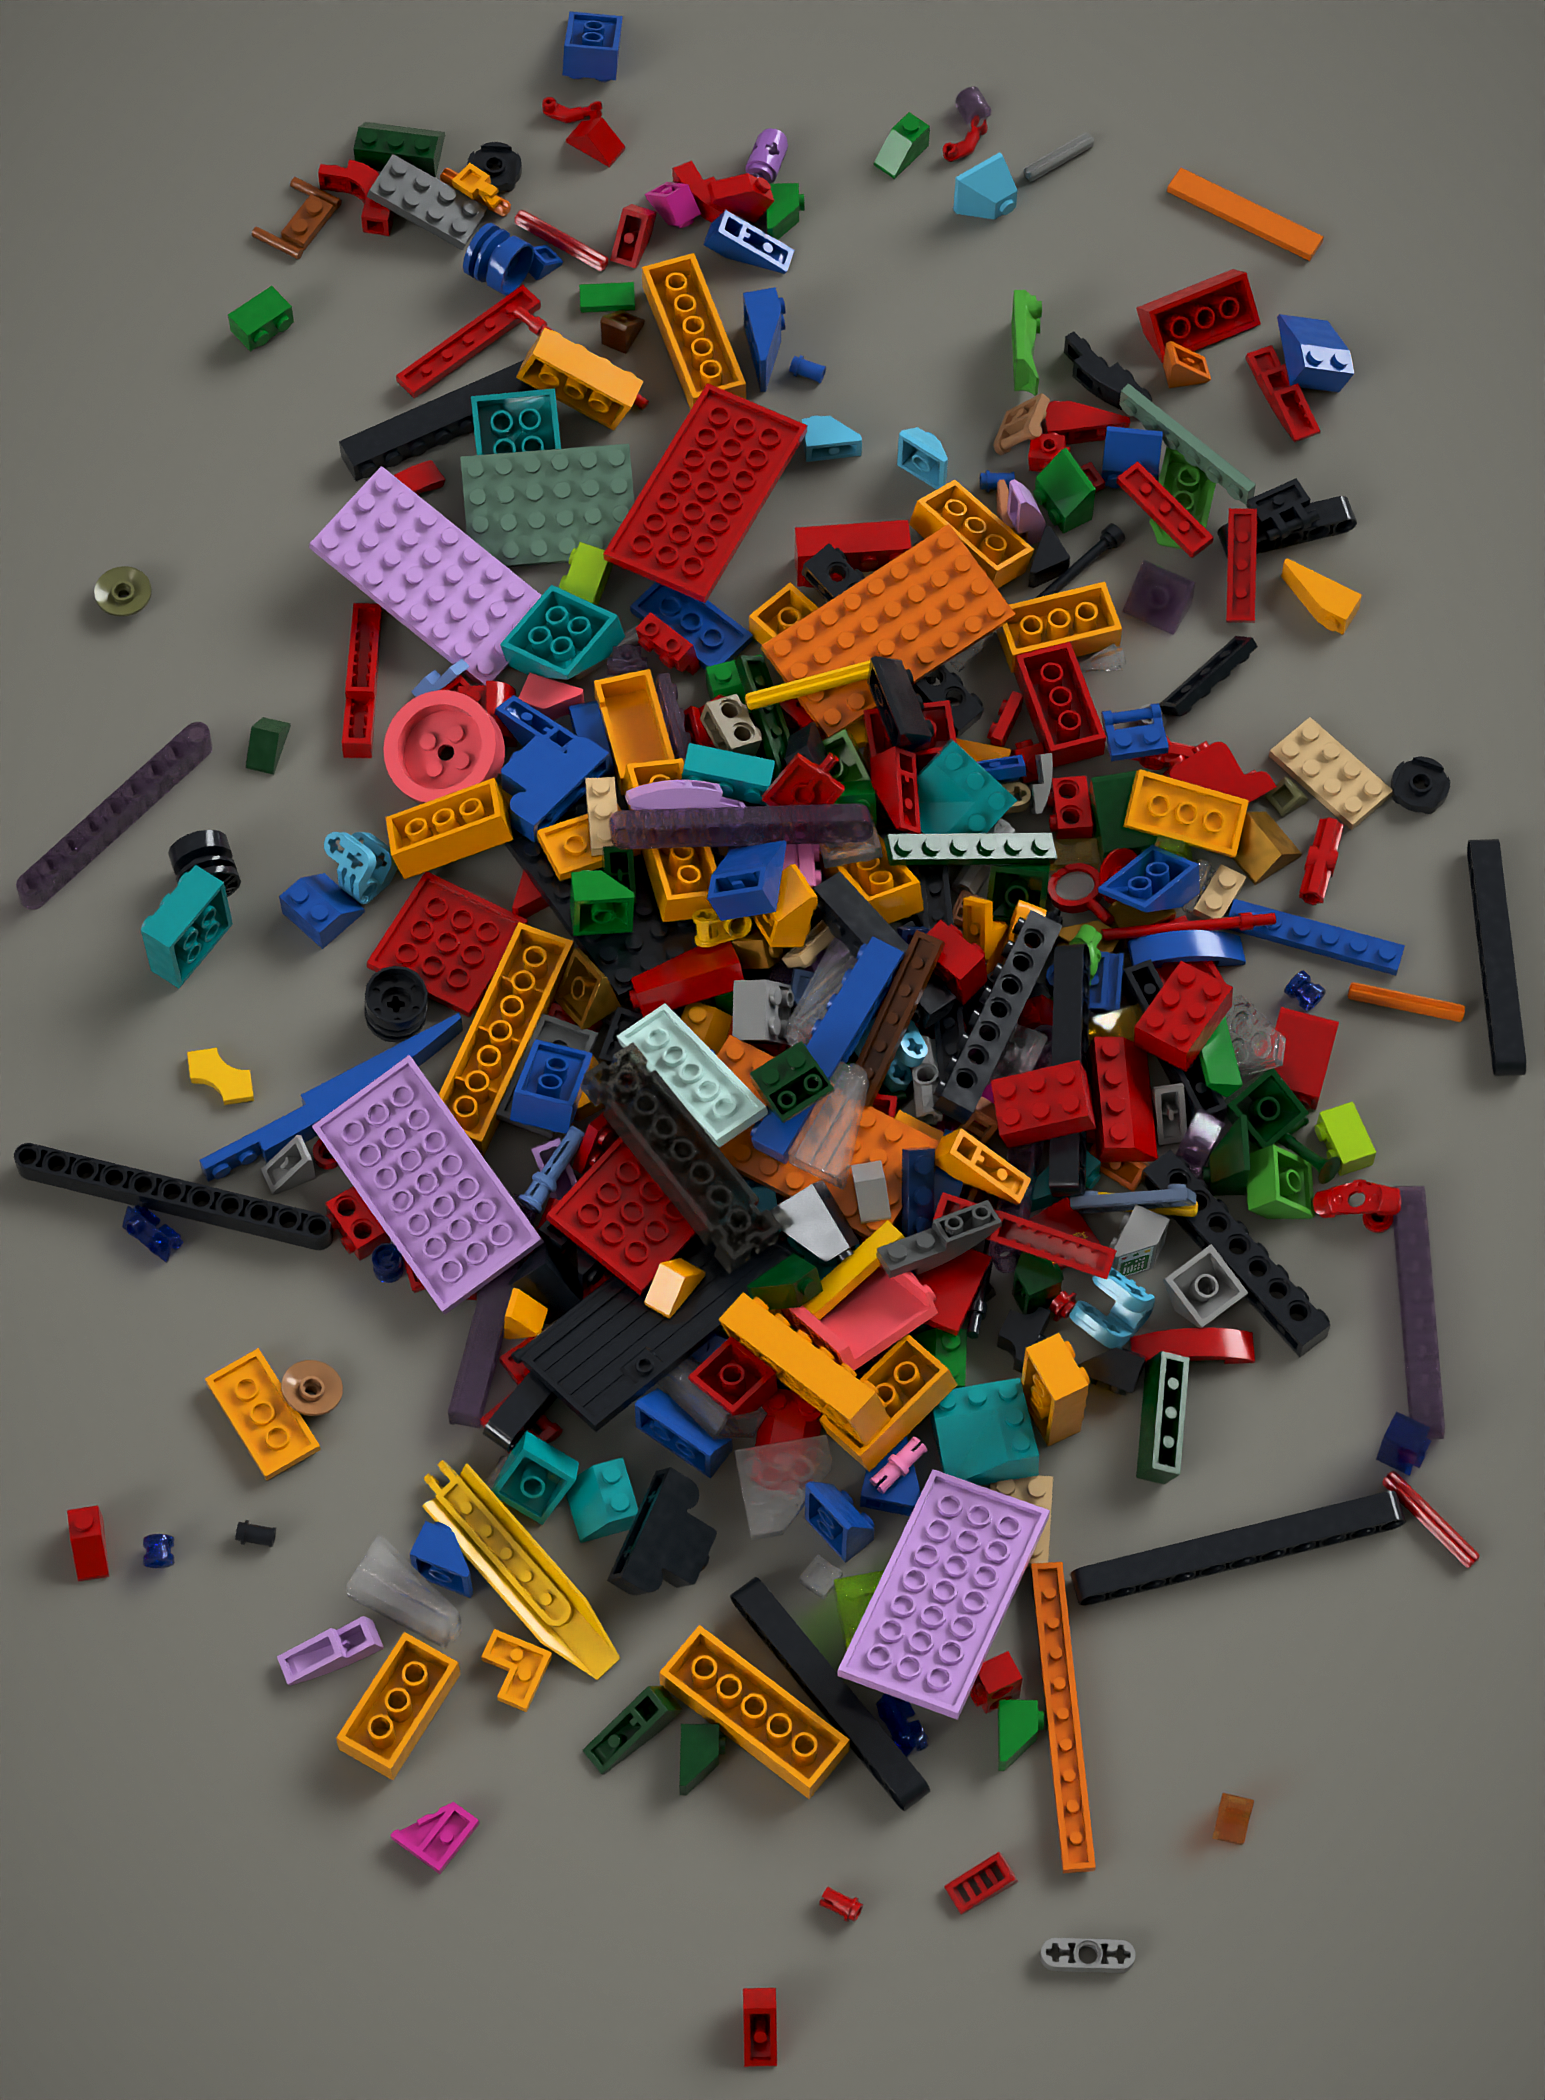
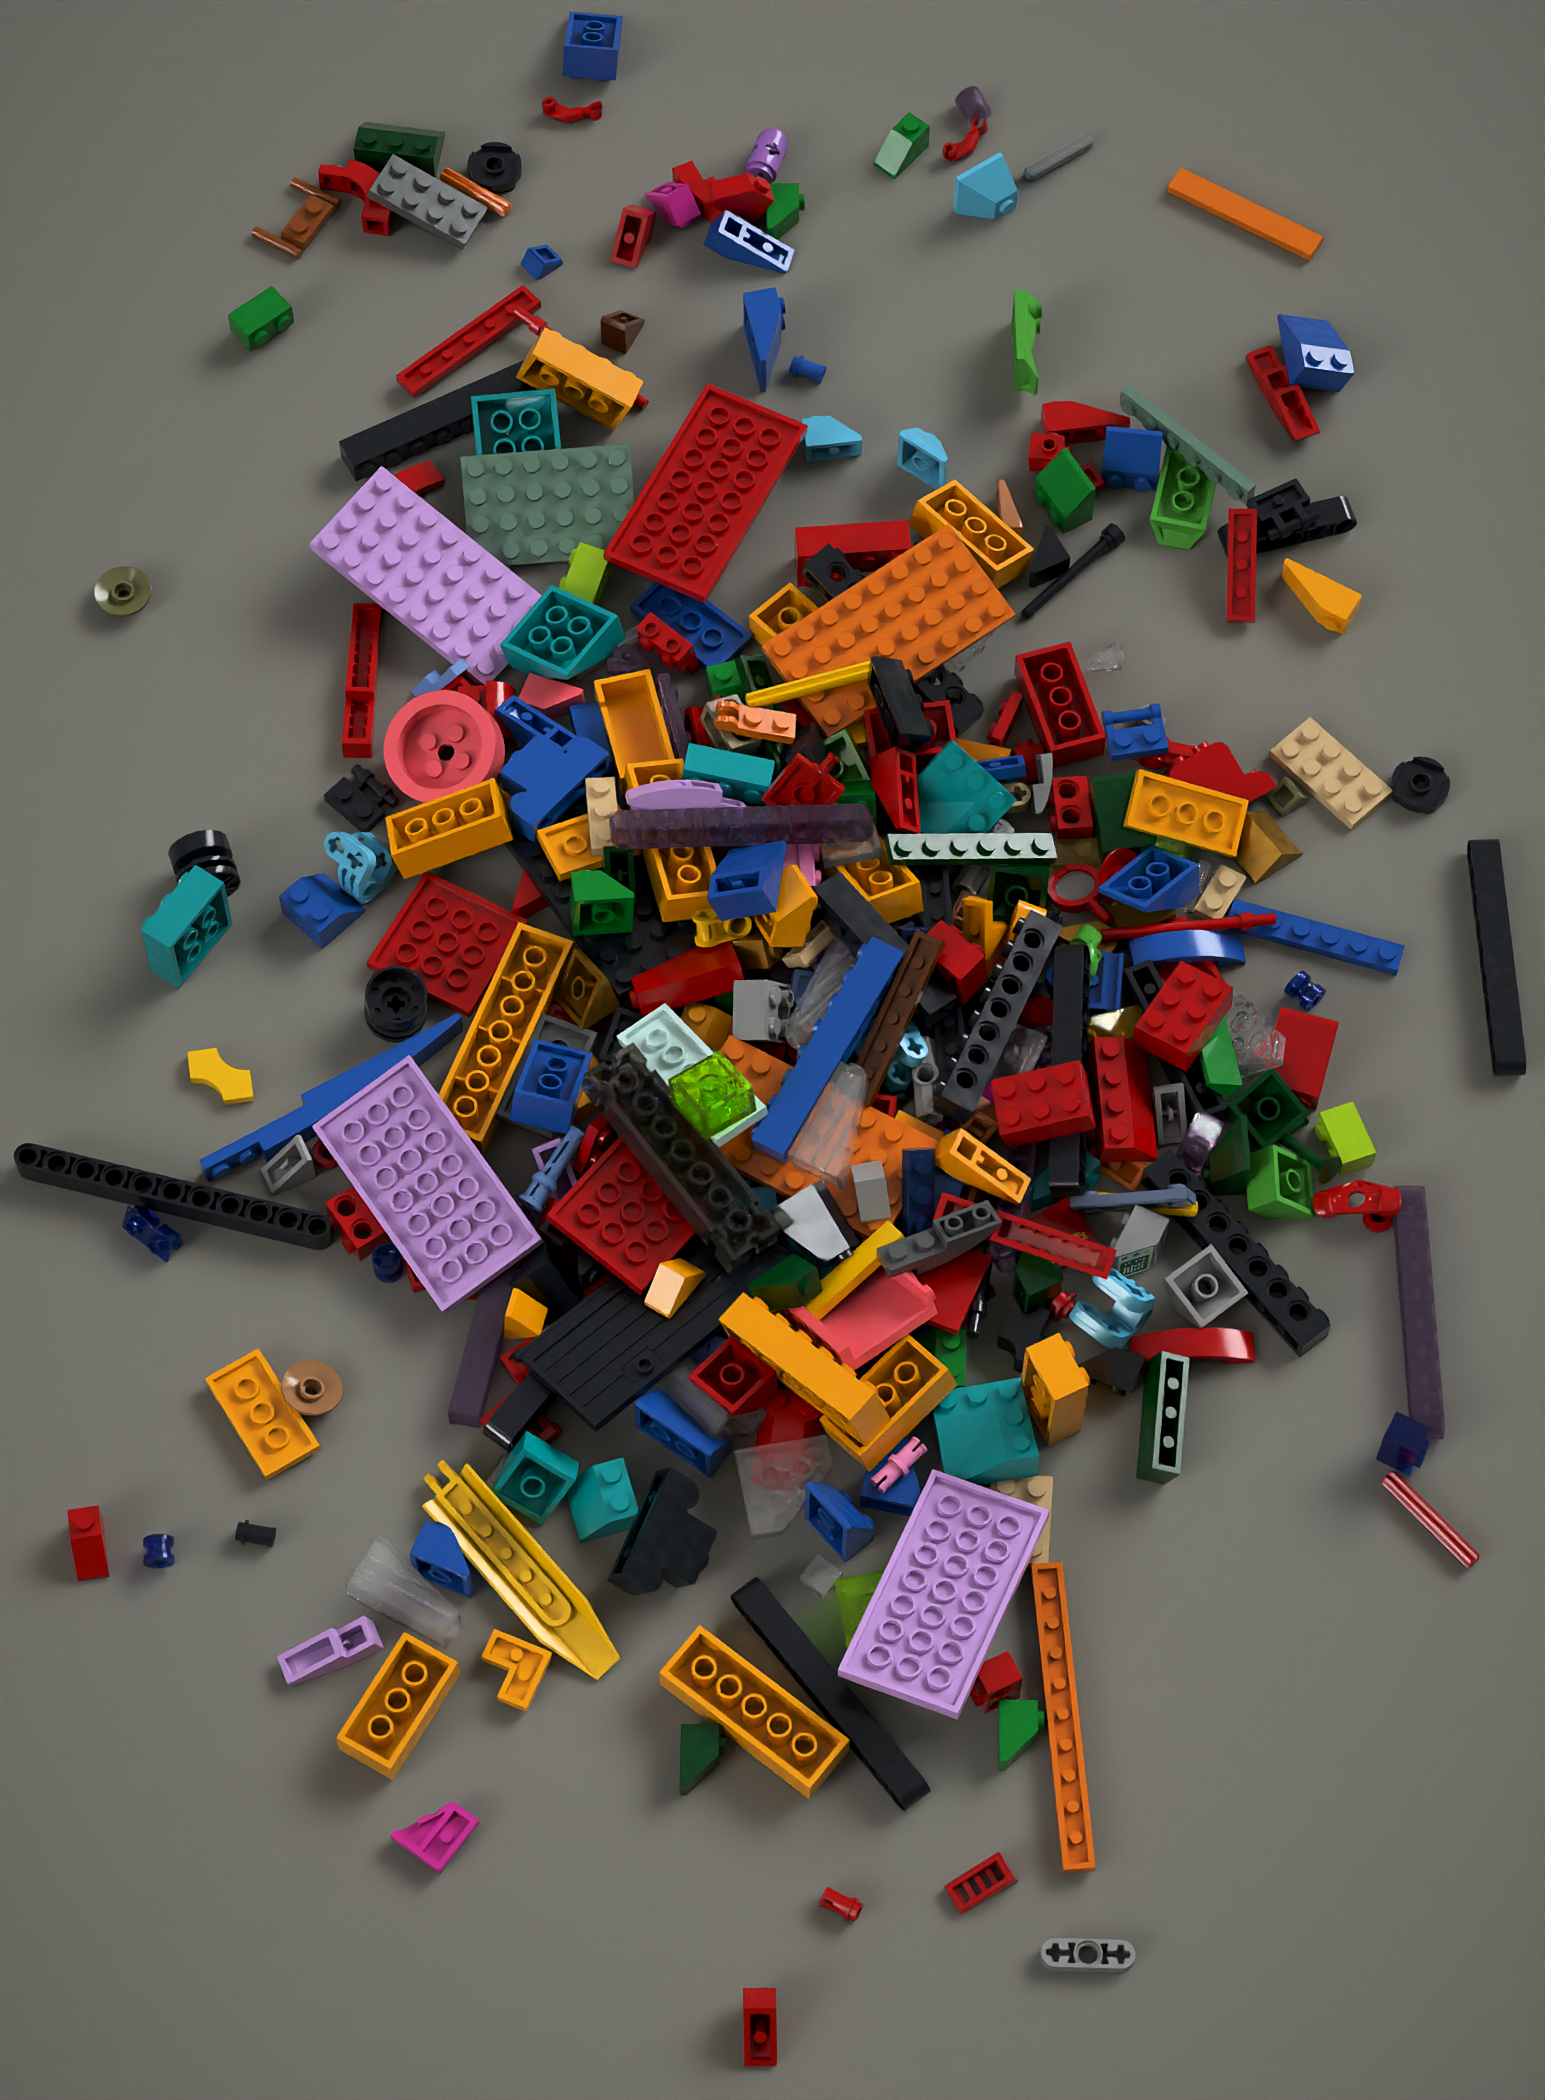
(112, 827): clear purple beam -> none
(266, 744): dark green slope -> none
(355, 805): none -> black plate
(476, 182): light orange plate -> none
(498, 259): blue wheel -> none
(561, 240): red axle -> none
(597, 140): red slope -> none
(607, 297): green tile -> none
(632, 1728): dark green slope -> none
(691, 327): light orange brick -> none
(712, 1095): none -> clear neon green brick
(756, 722): none -> orange hinge
(791, 1082): dark green slope -> none
(904, 1733): clear blue hinge -> none
(989, 480): blue pin -> none
(1021, 423): medium nougat plate -> none
(1024, 513): lavender slope -> none
(1075, 616): light orange brick -> none
(1095, 374): black slope -> none
(1160, 597): clear purple slope -> none
(1164, 509): red plate -> none
(1184, 366): orange slope -> none
(1200, 313): red slope -> none
(1208, 675): black plate -> none
(1232, 1819): clear orange panel -> none
(1237, 1548): black beam -> none
(1321, 861): red piece -> none
(1406, 1002): orange axle -> none

